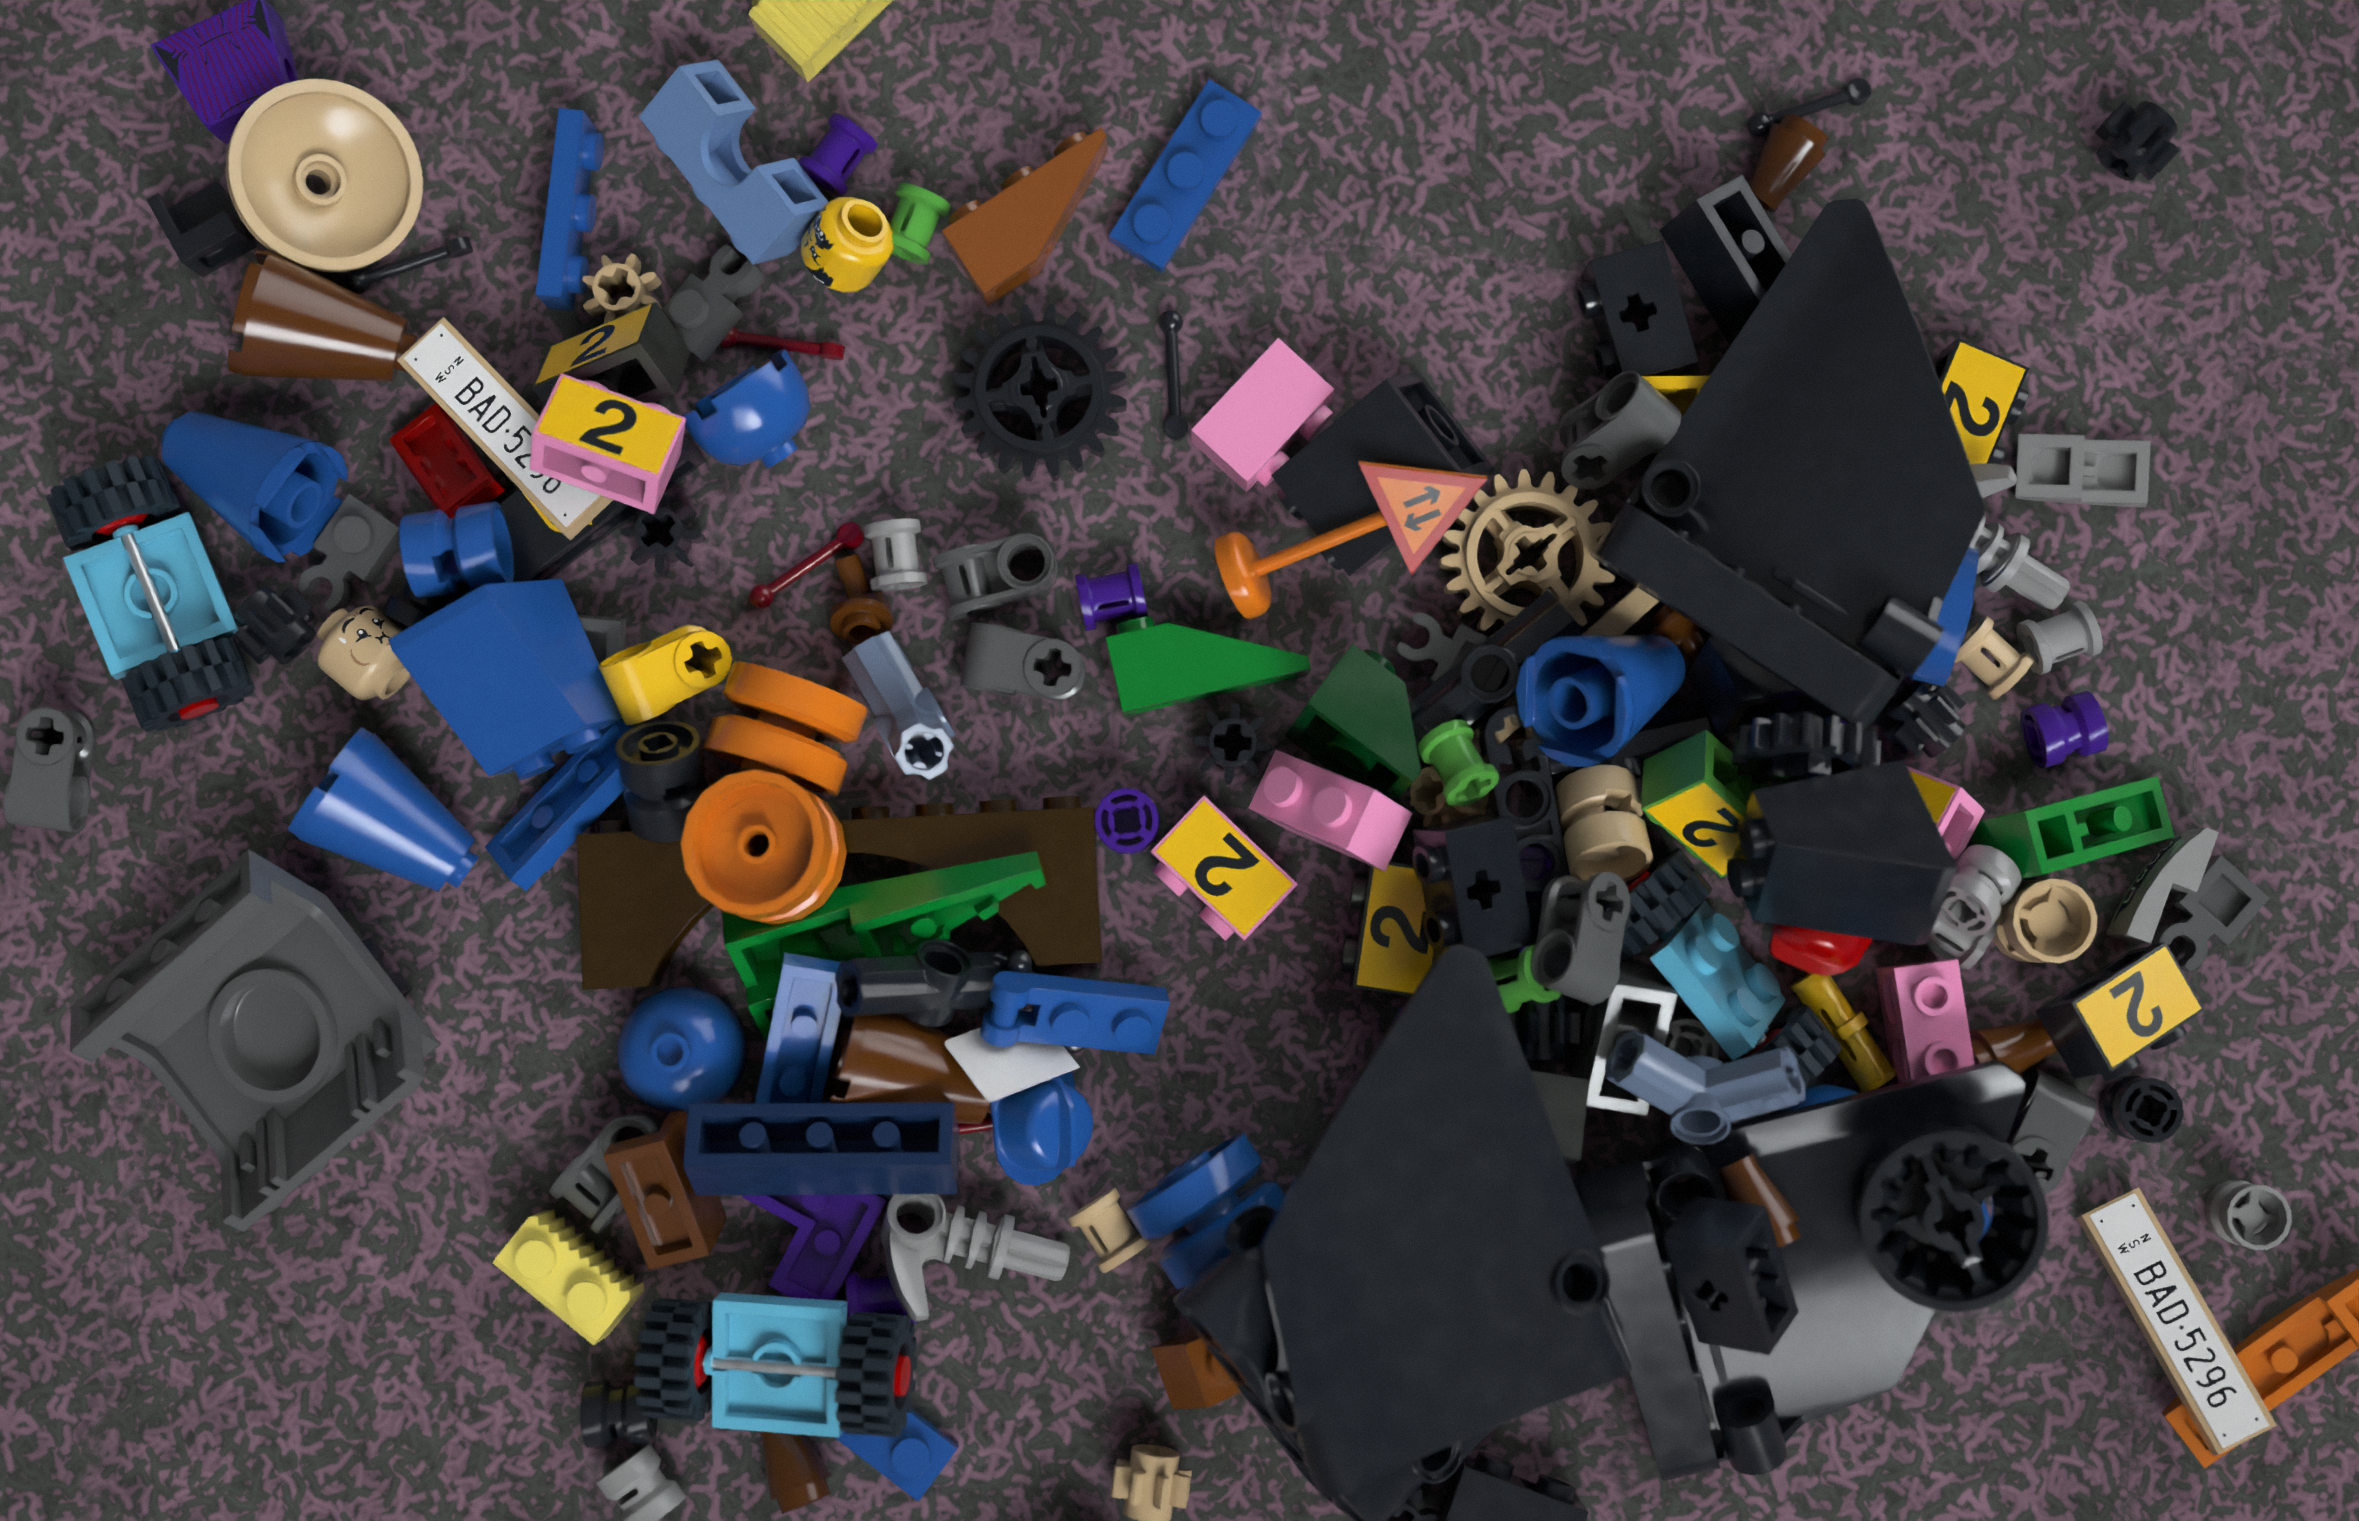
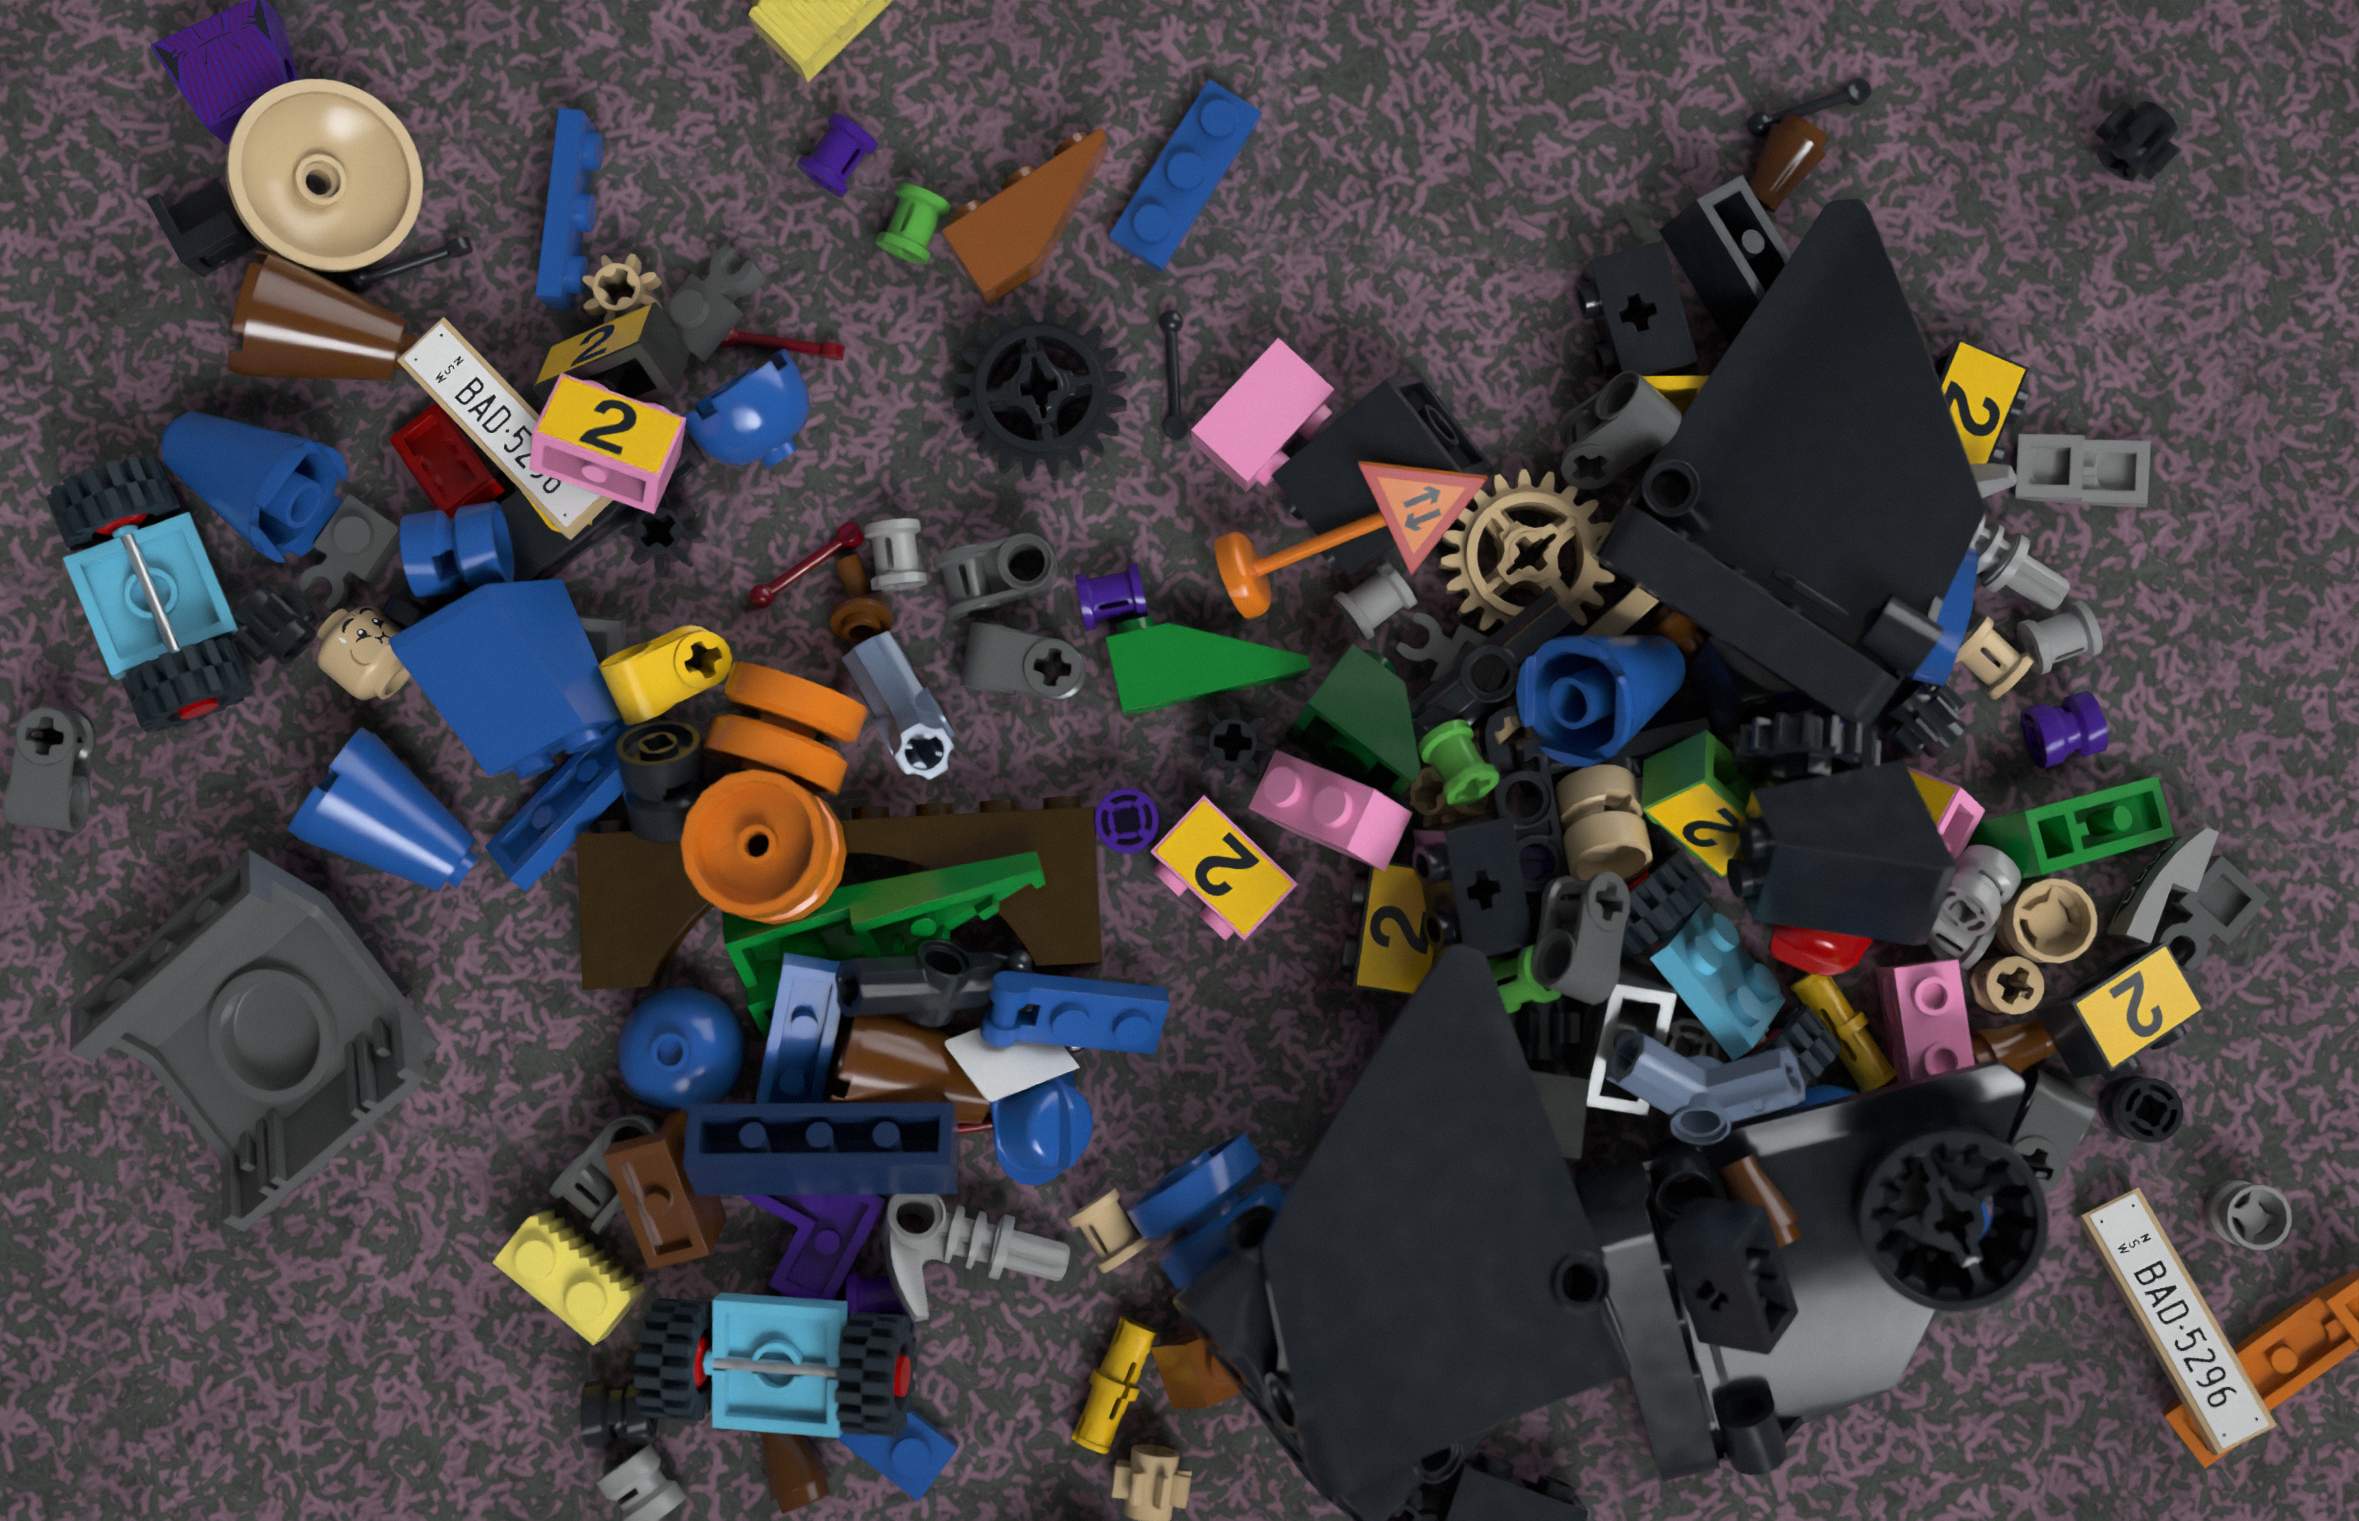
(699, 127): medium blue arch -> none
(847, 244): yellow head -> none
(1114, 1385): none -> yellow pin
(1375, 600): none -> light grey bush
(2023, 976): none -> tan bush

